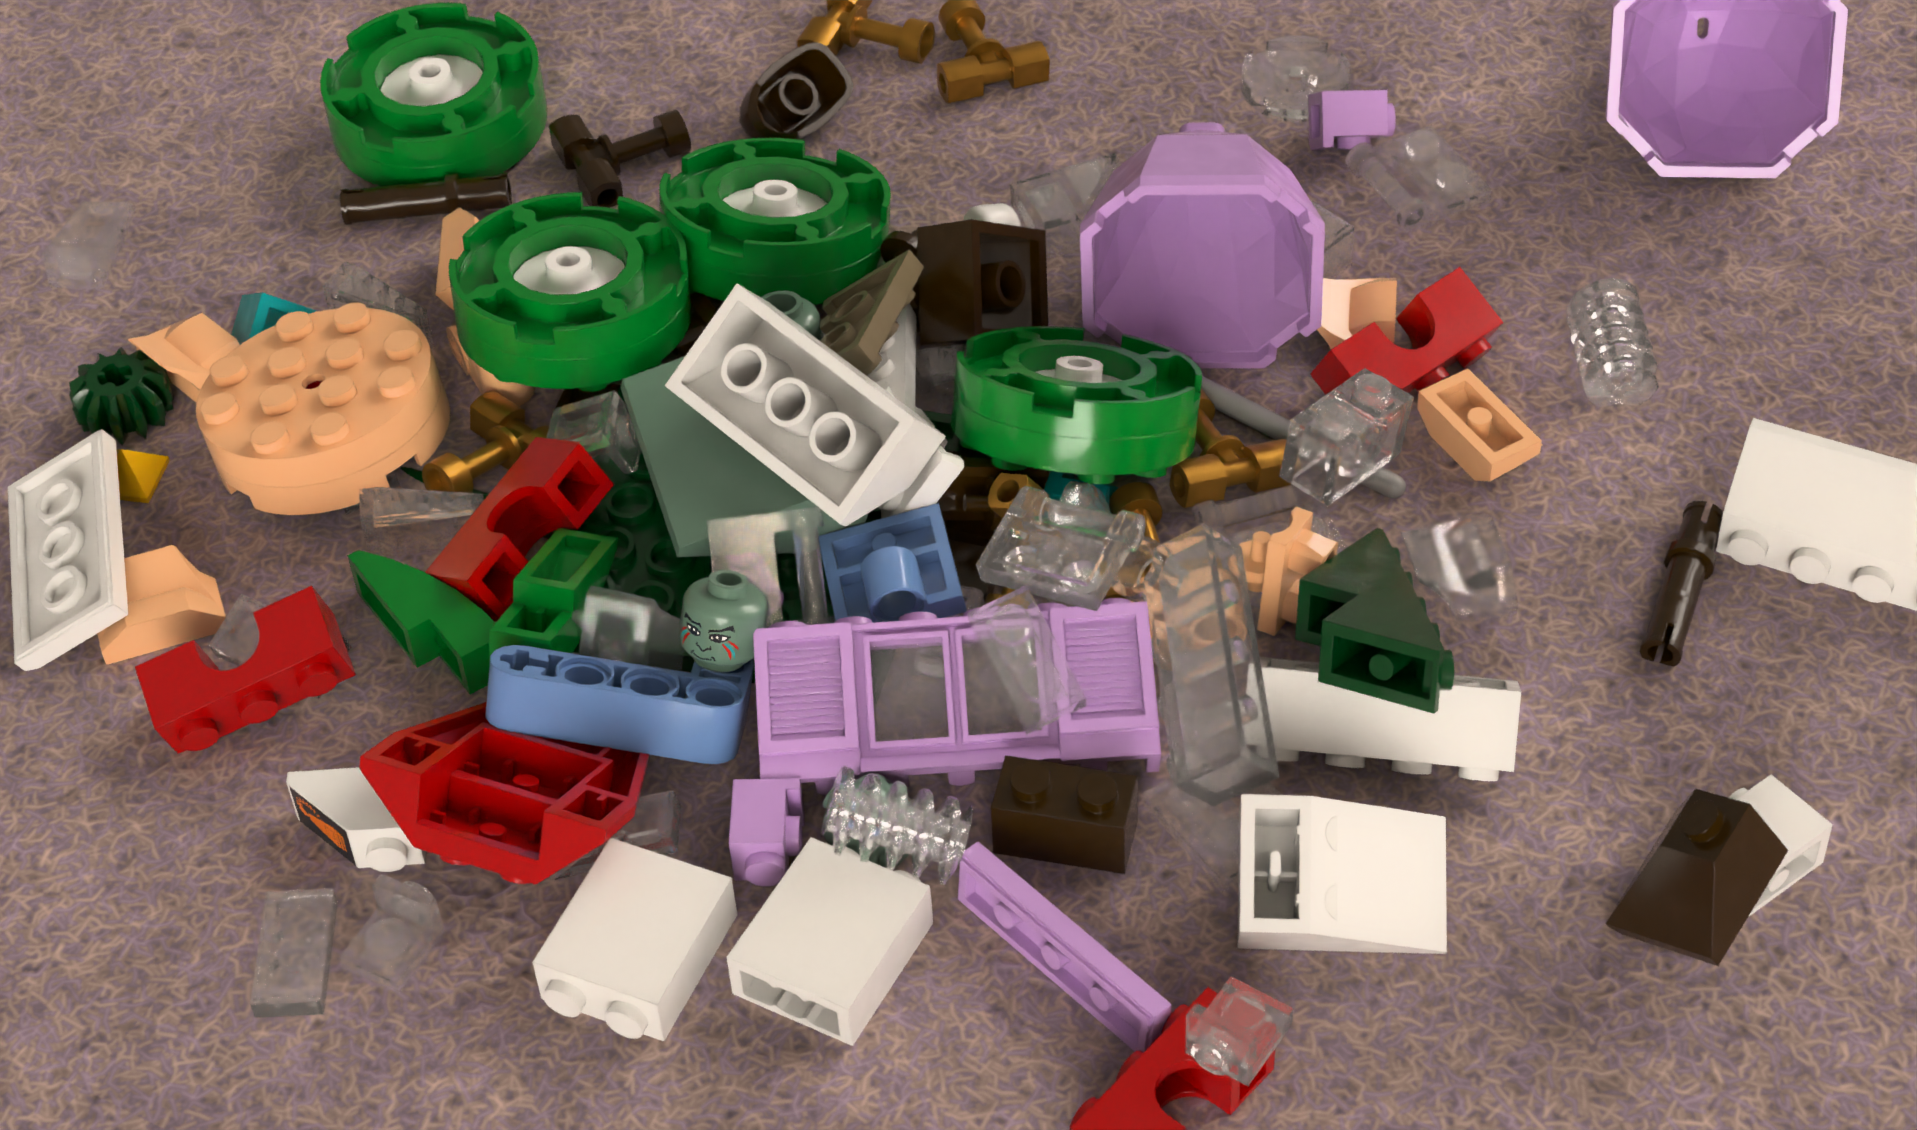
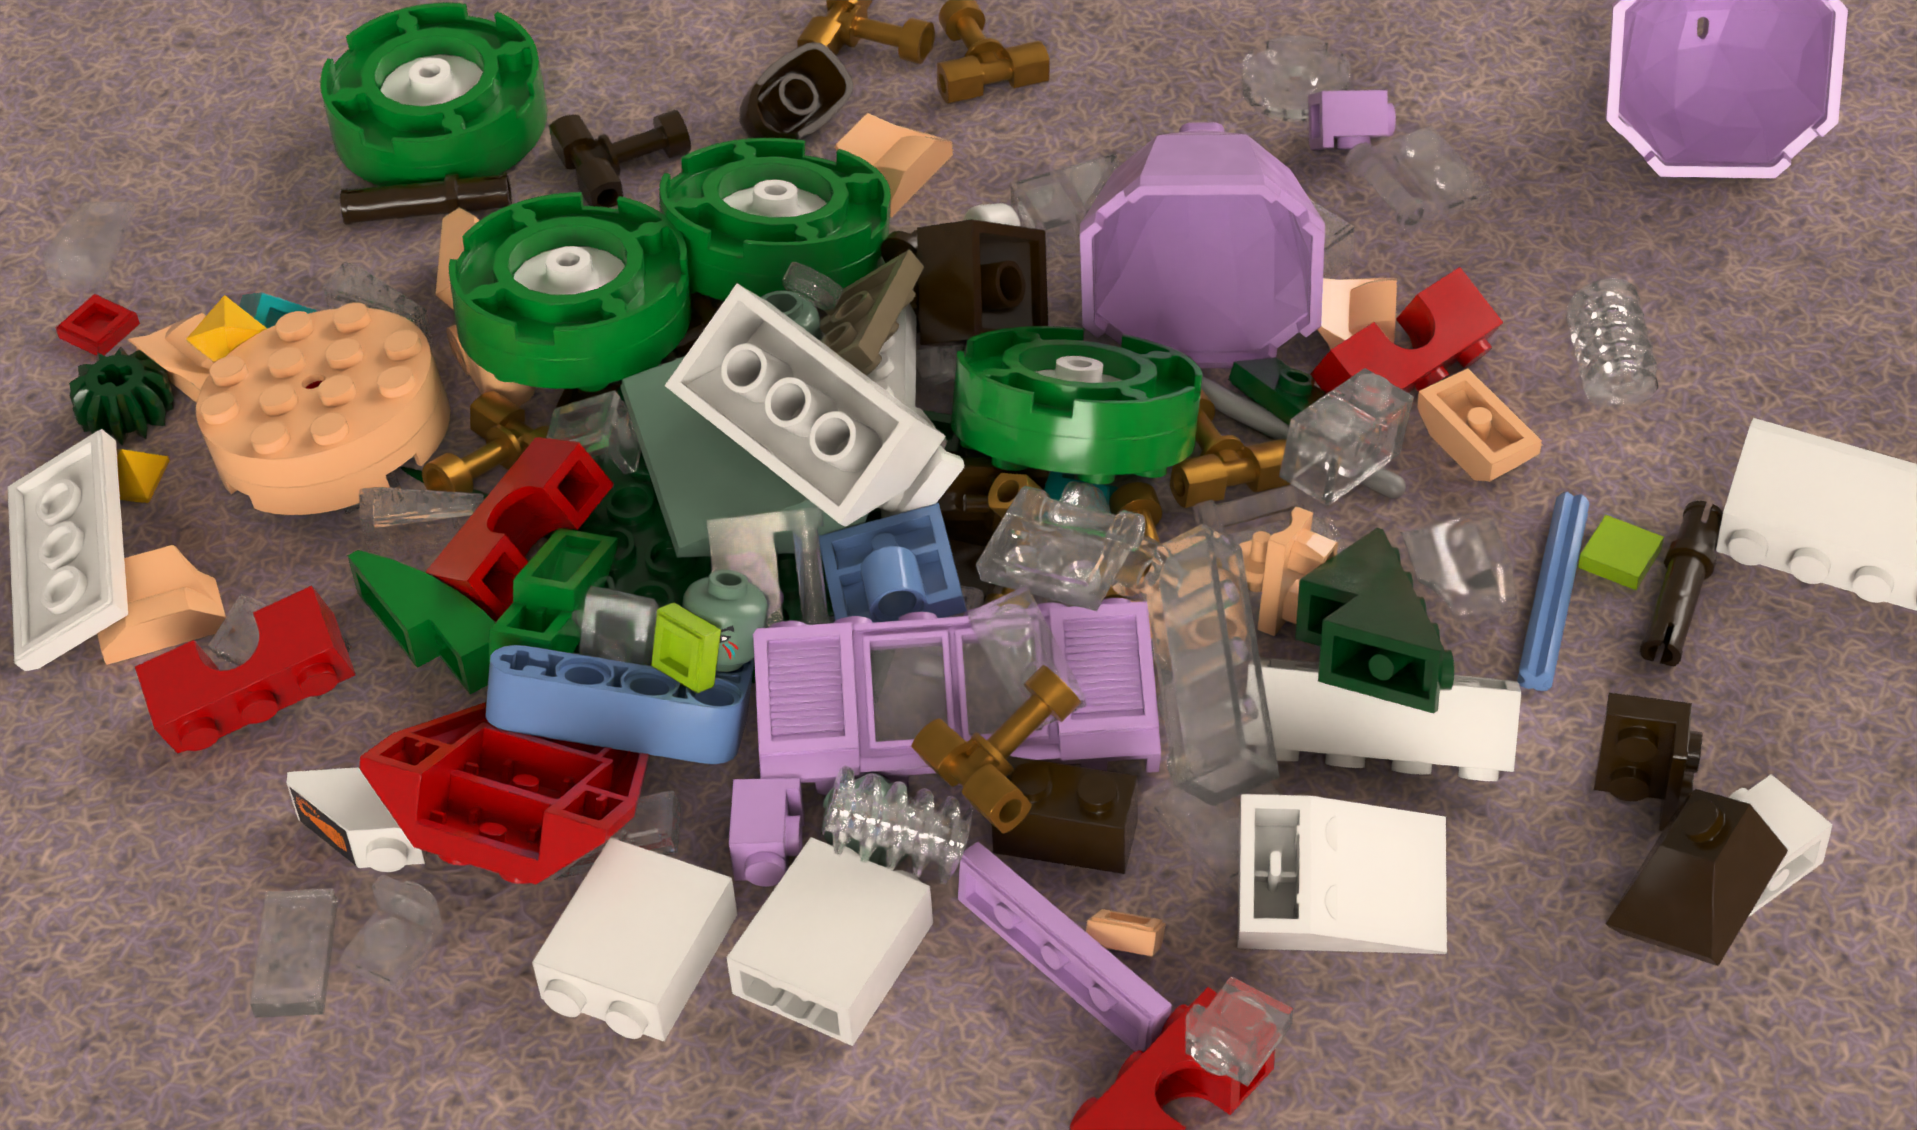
(97, 325): none -> red tile
(224, 330): none -> yellow slope
(685, 647): none -> lime tile
(812, 286): none -> clear tile
(900, 153): none -> light nougat slope
(982, 763): none -> pearl gold bar
(1126, 932): none -> light nougat tile
(1275, 386): none -> dark green plate
(1553, 592): none -> medium blue axle
(1620, 552): none -> lime tile
(1648, 751): none -> dark brown bracket

